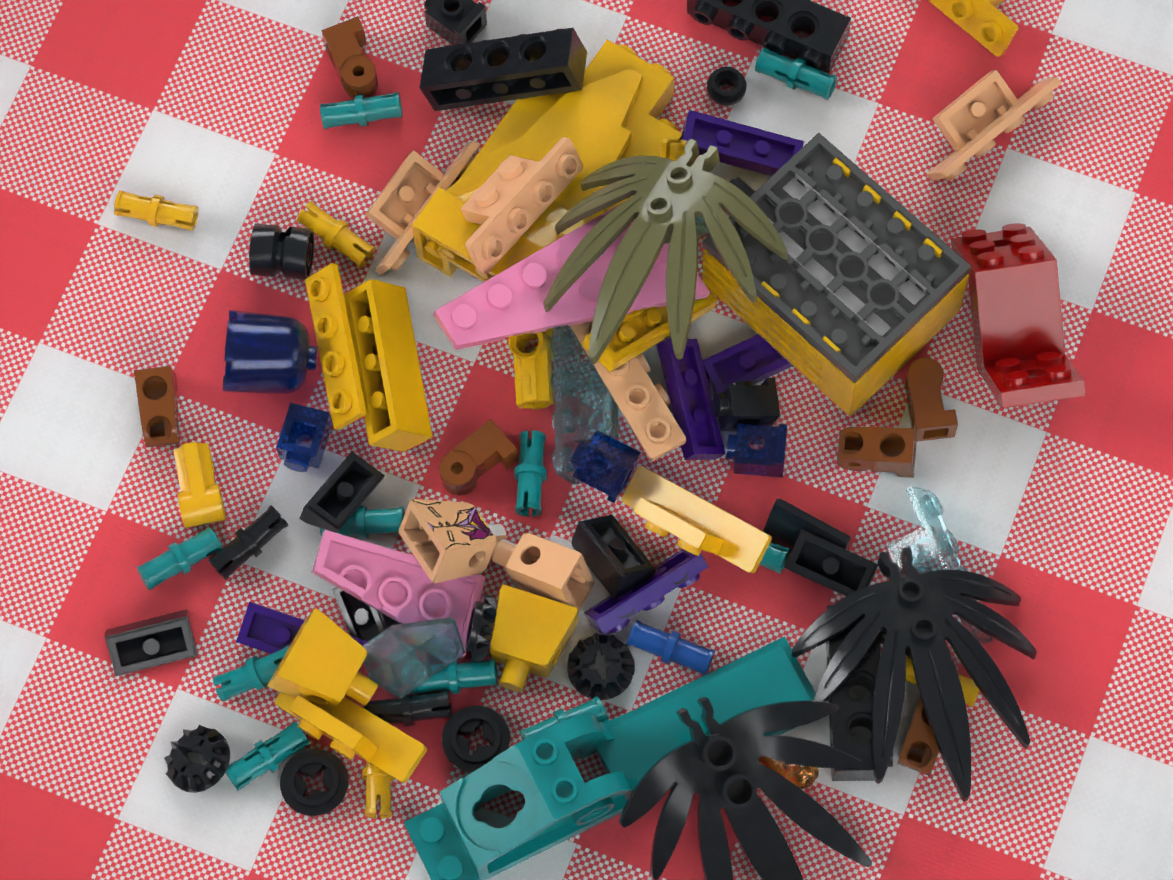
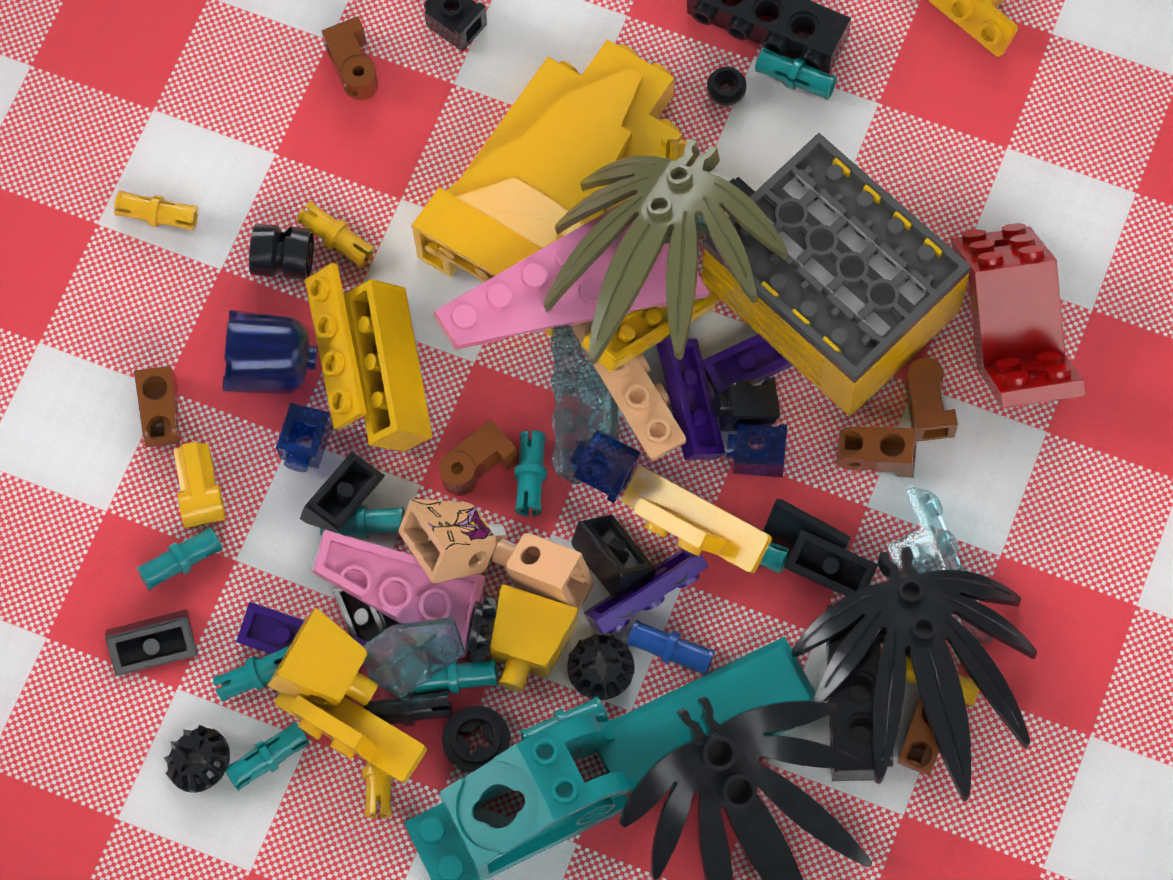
(248, 542): black pin -> none
(310, 764): black gear -> none
(361, 110): teal pin -> none
(406, 198): light nougat bracket -> none
(503, 69): black brick -> none
(515, 200): light nougat bracket -> none
(532, 371): yellow piece -> none
(739, 143): dark purple plate -> none
(799, 775): clear orange arm -> none
(981, 115): light nougat bracket -> none

